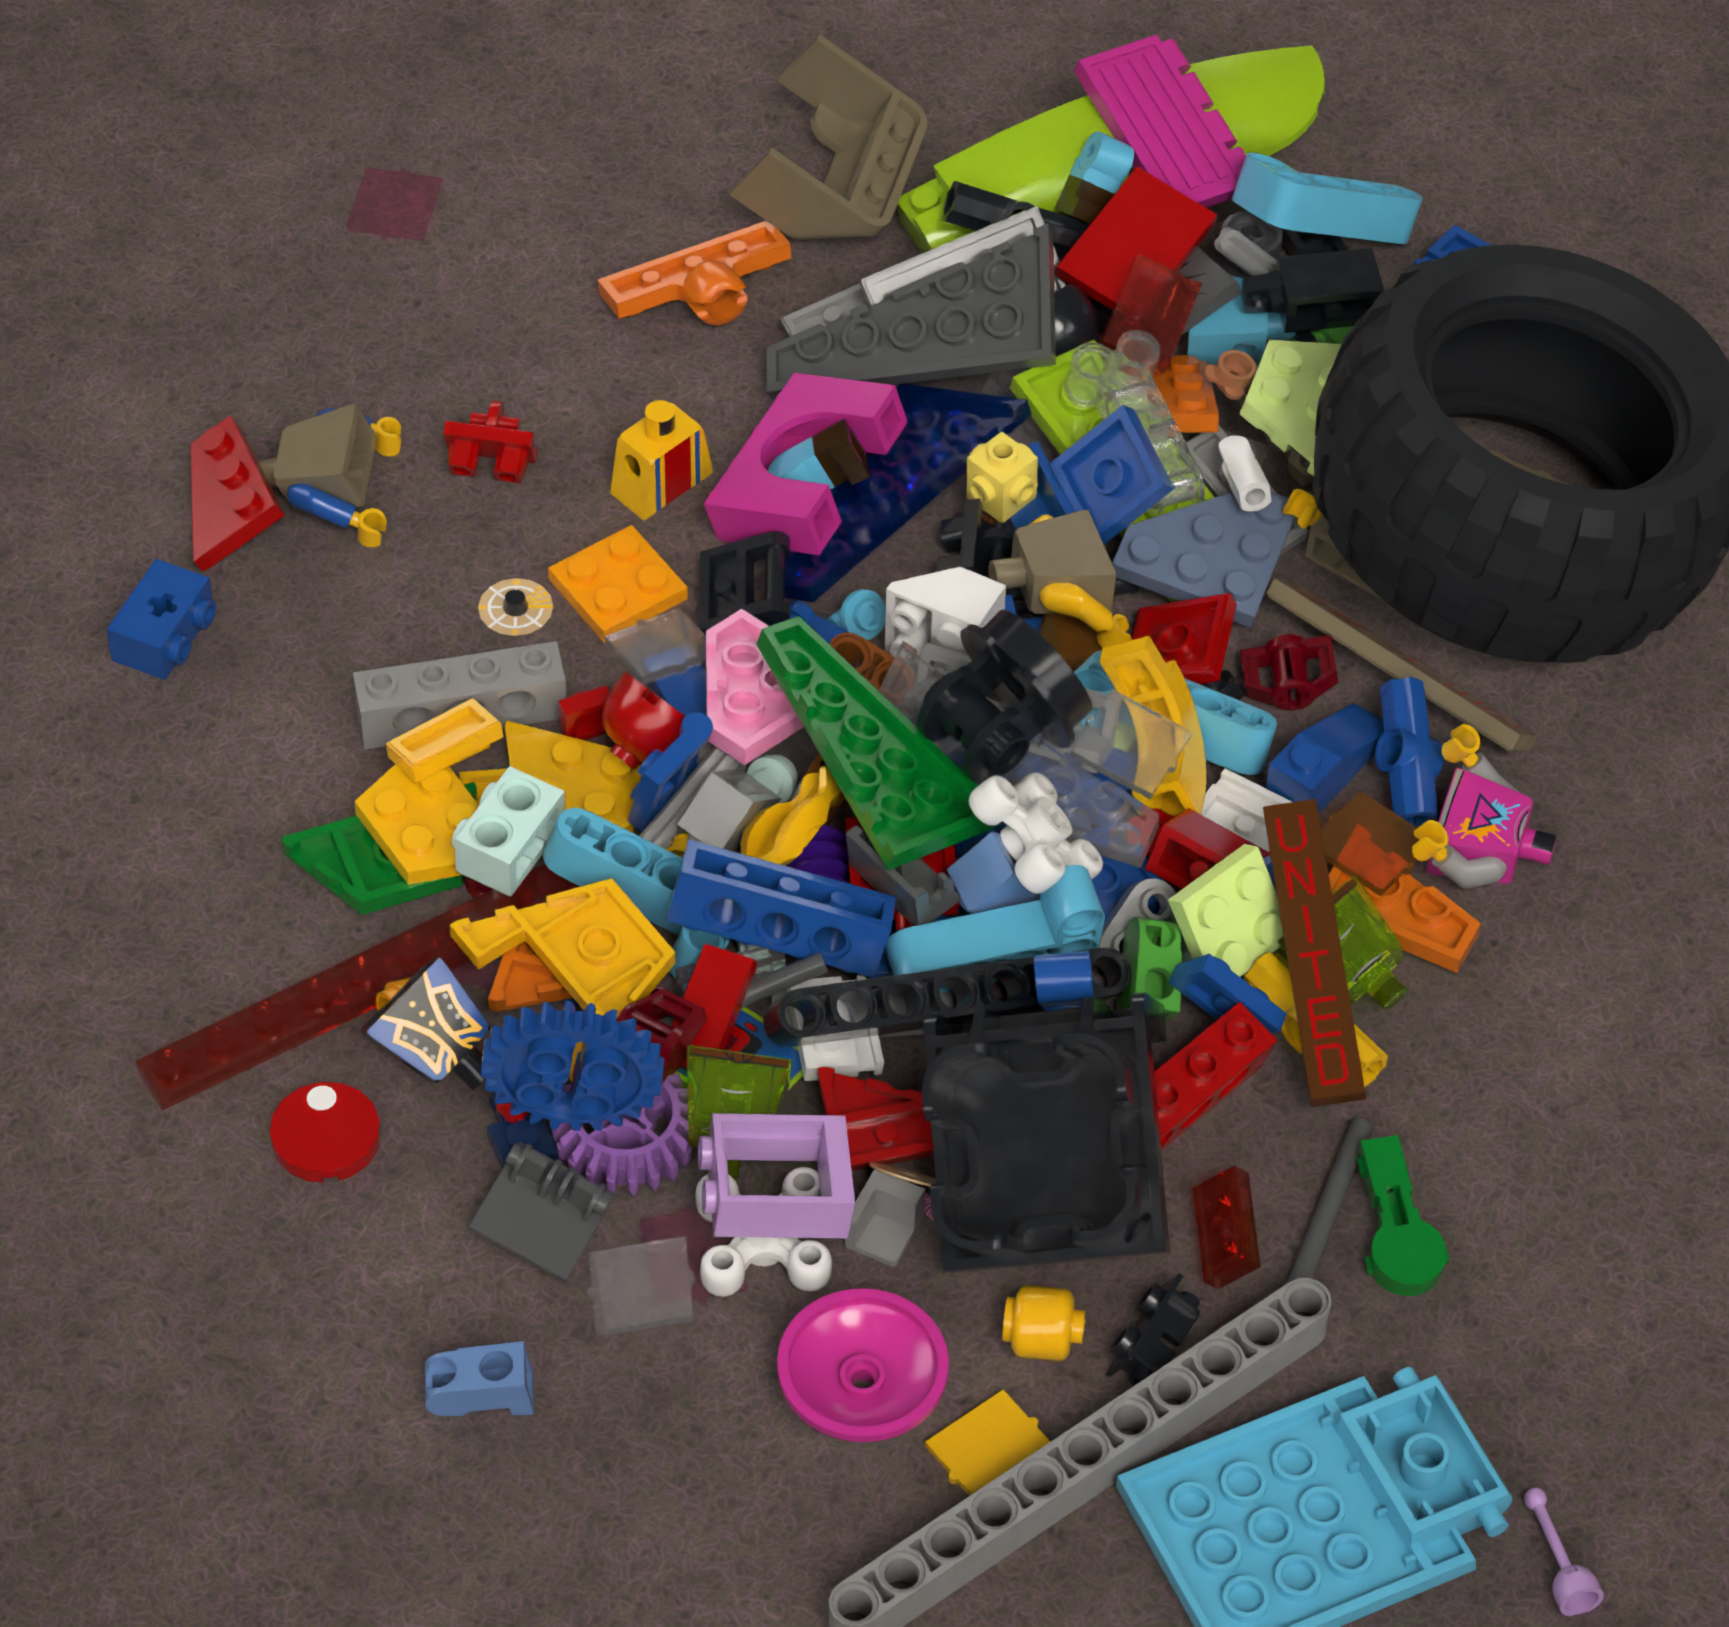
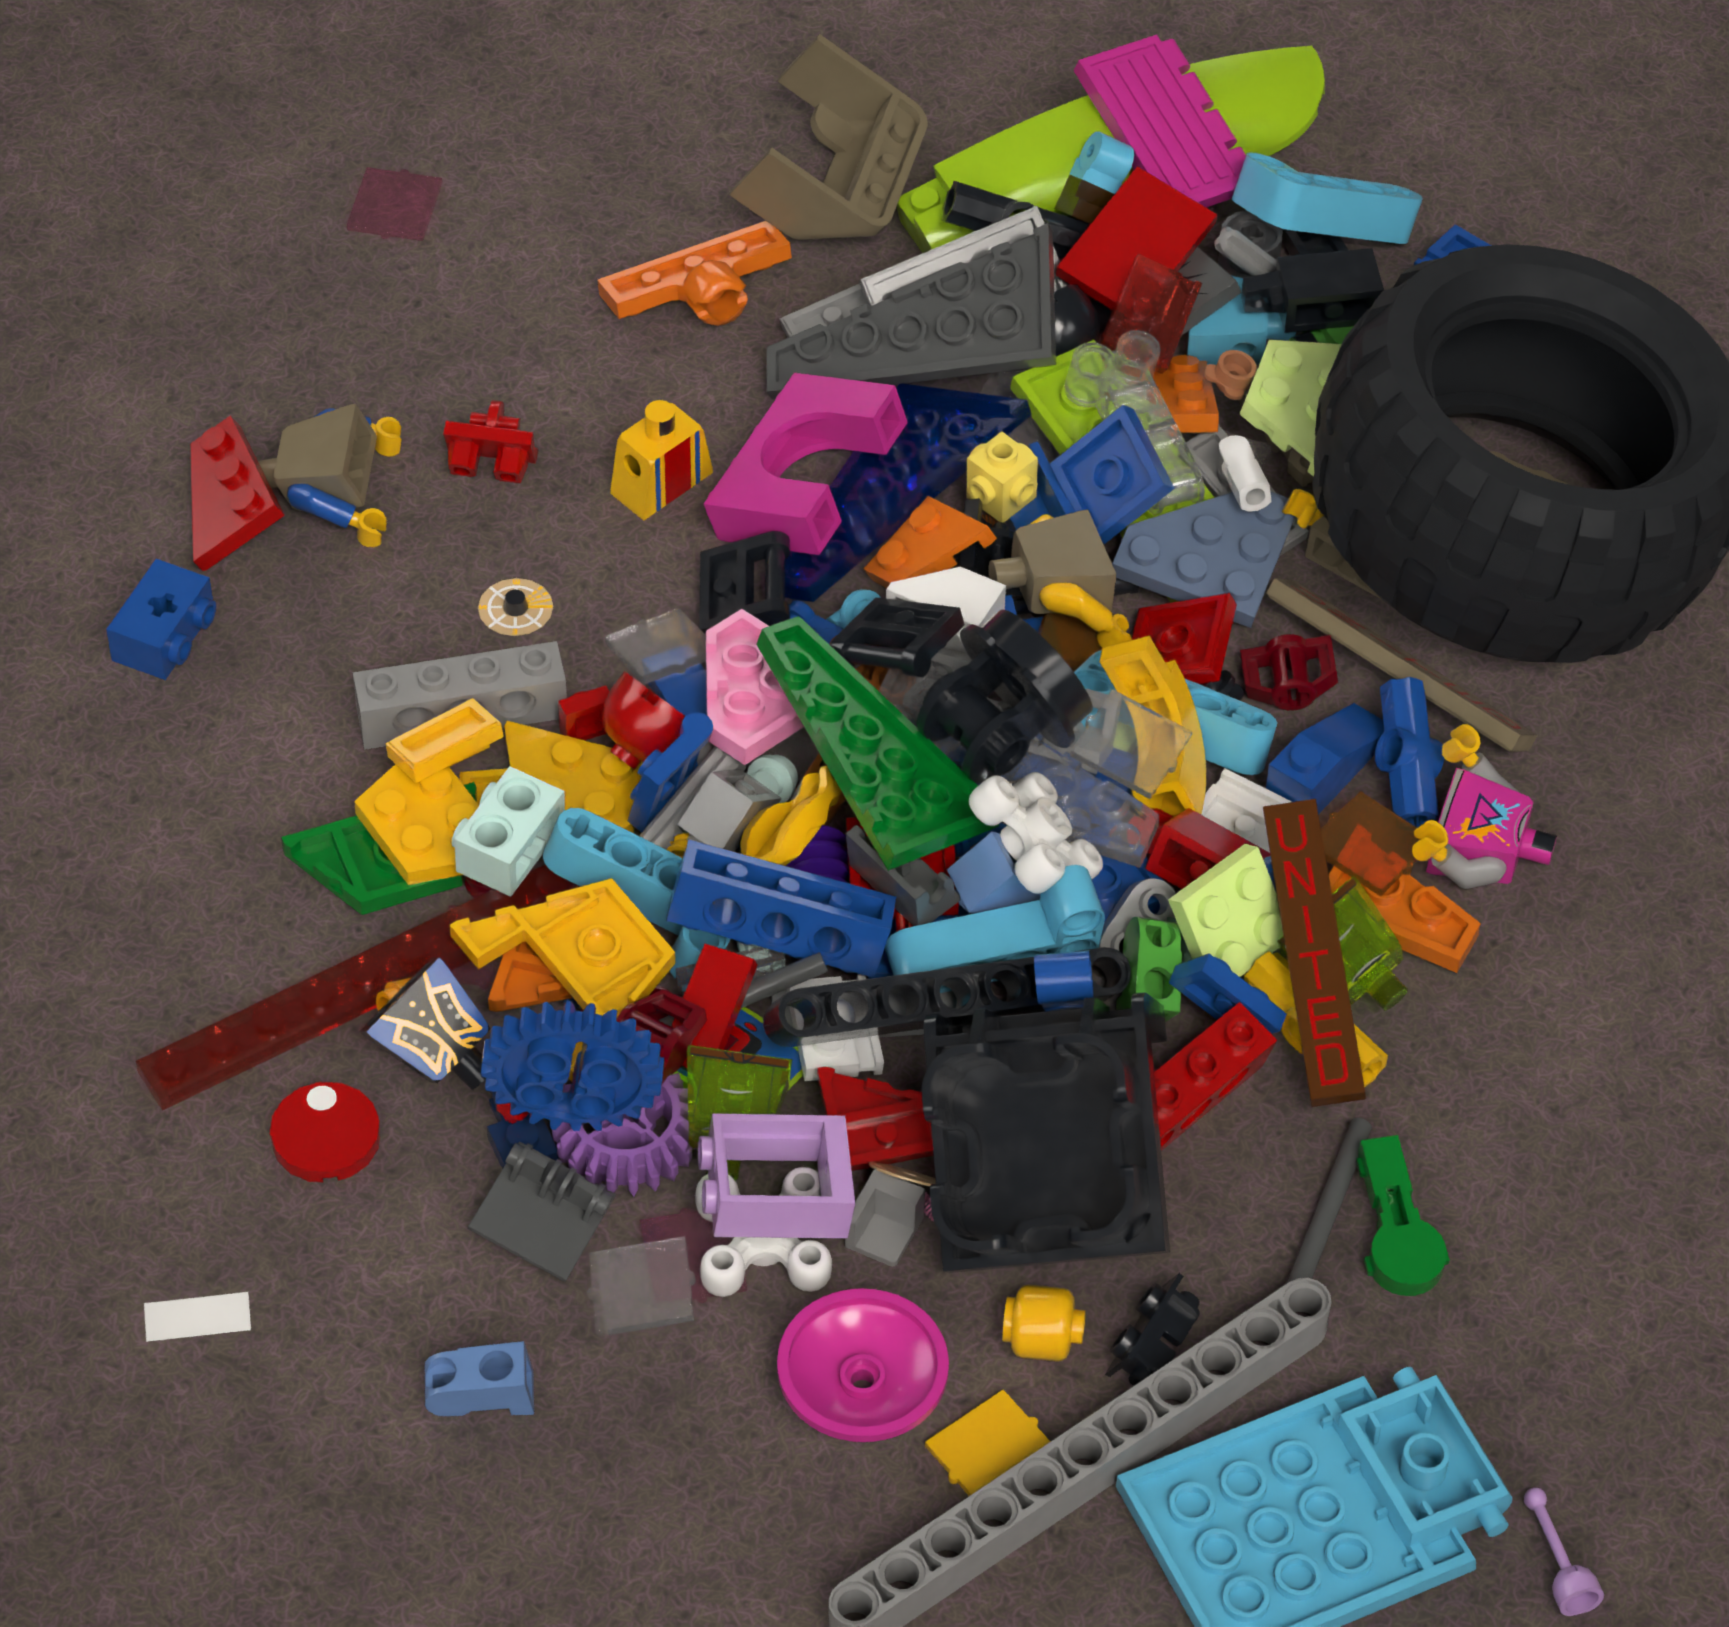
(197, 1316): none -> white sticker
(617, 582): light orange plate -> none
(825, 458): dark brown leg -> none
(901, 624): none -> black plate
(927, 543): none -> orange wing
(1226, 1227): clear red plate -> none

